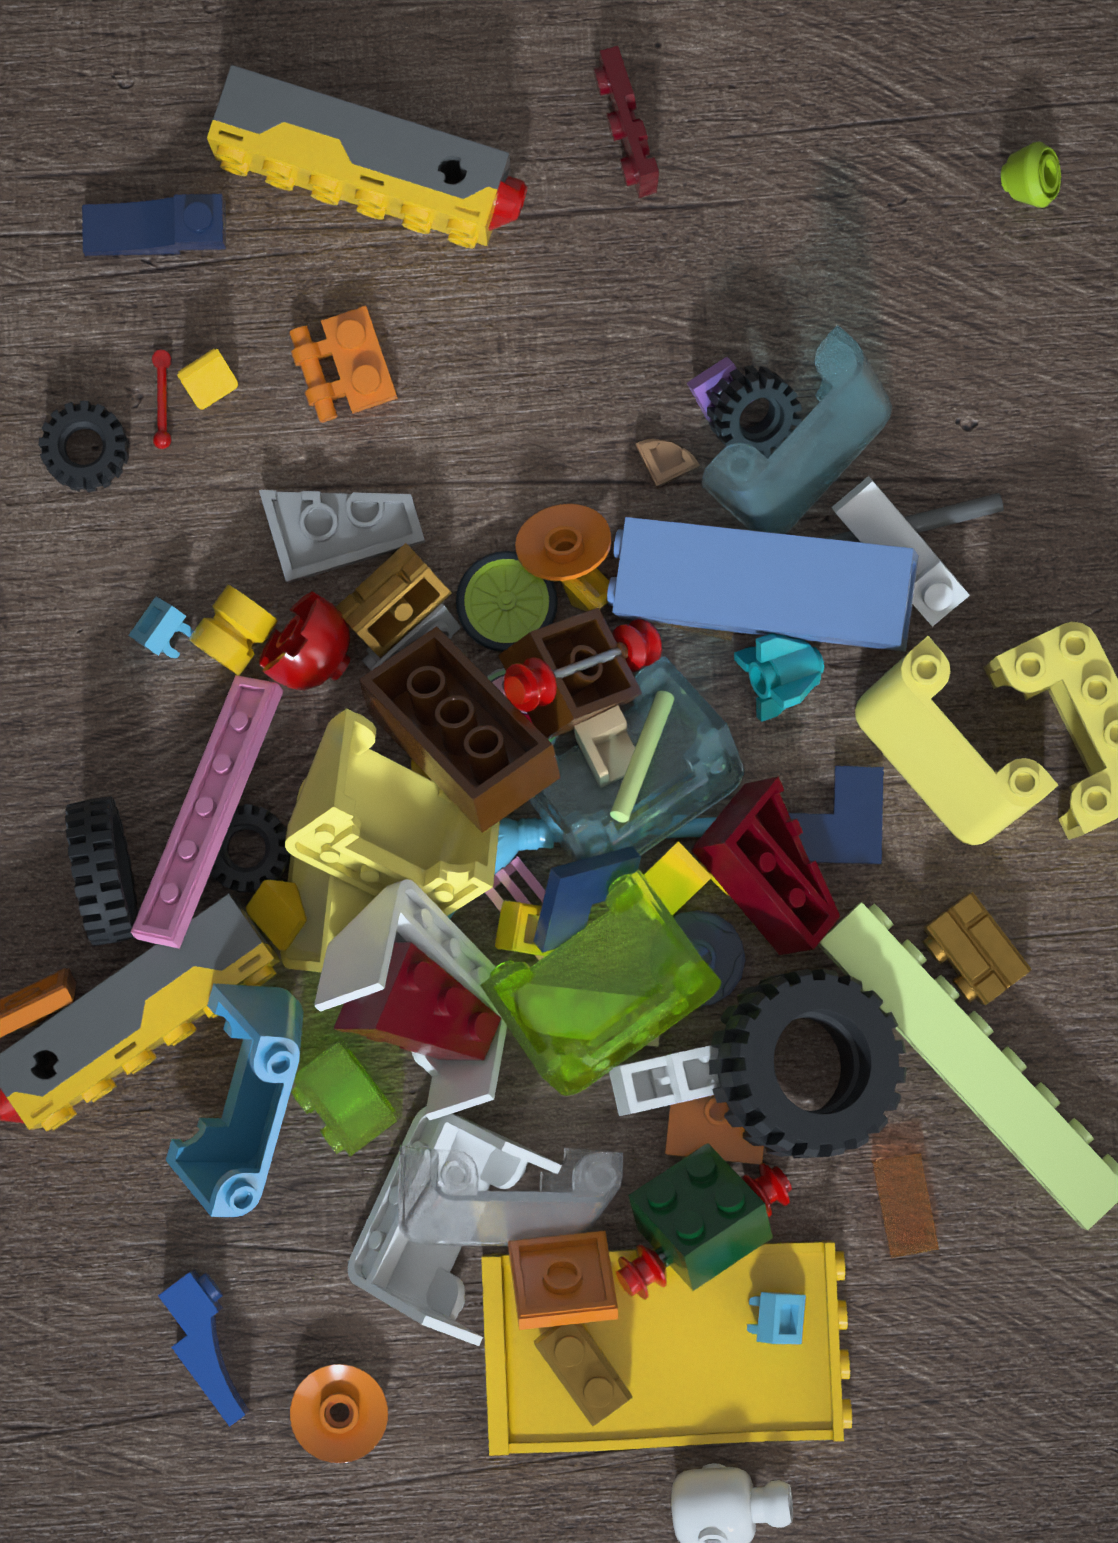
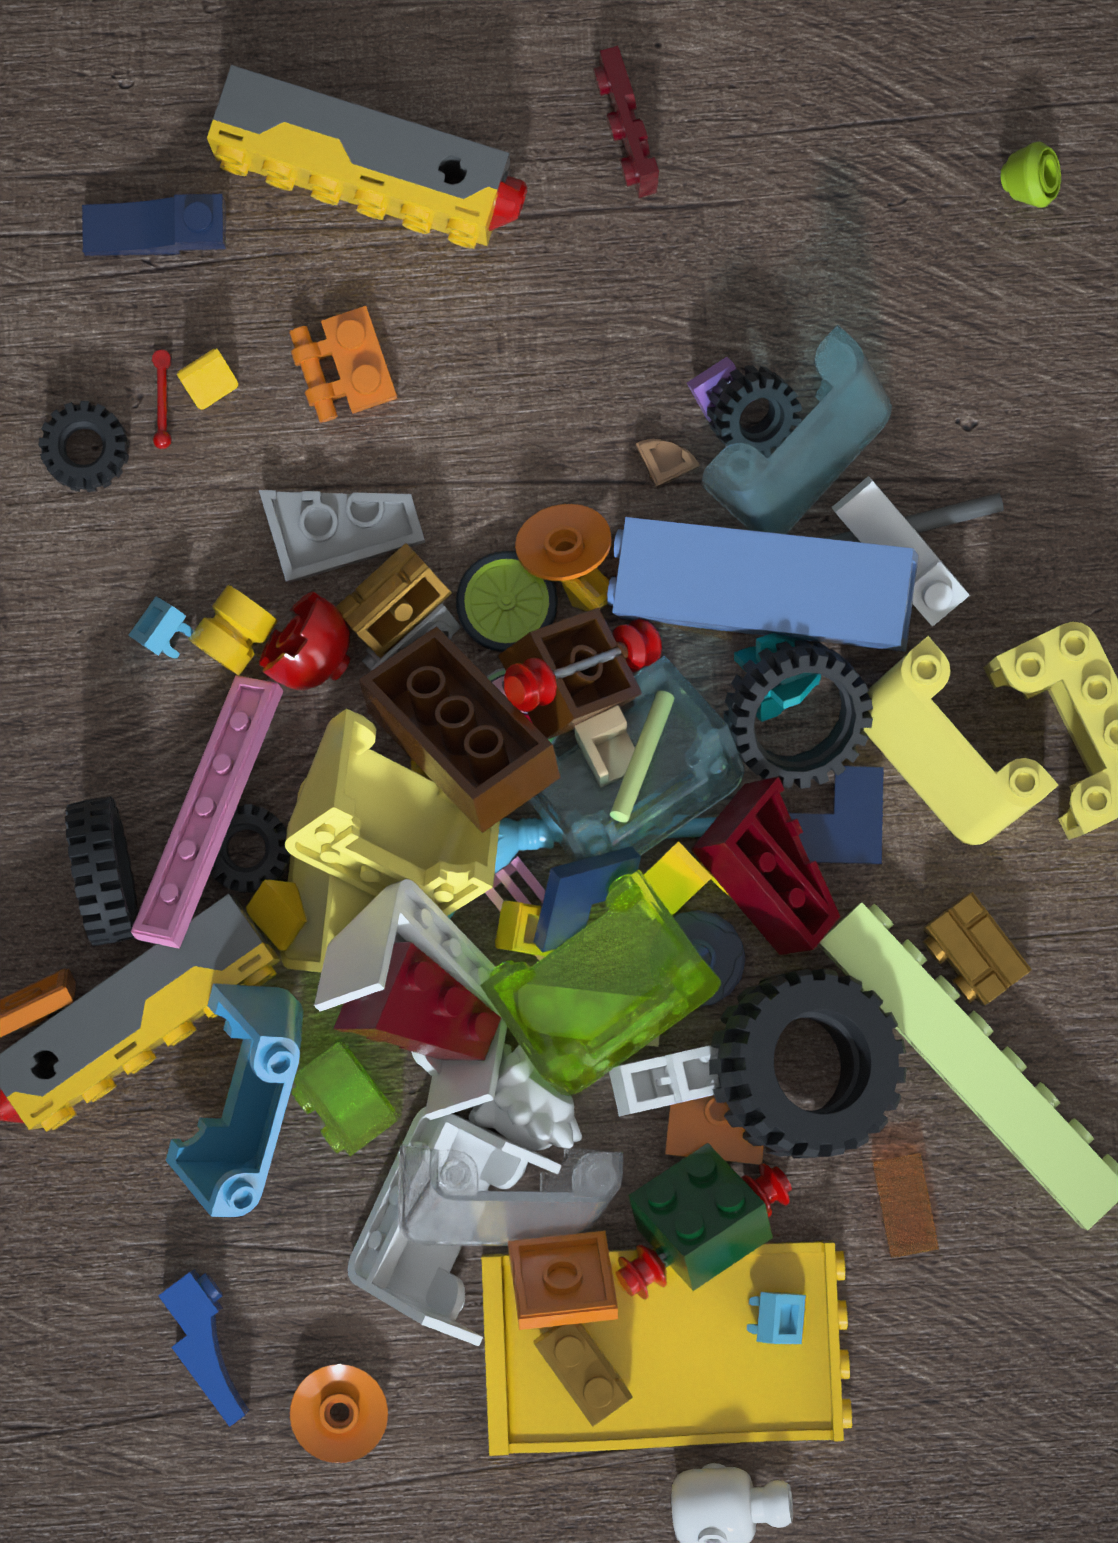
(527, 1107): none -> white head
(832, 750): none -> black tyre

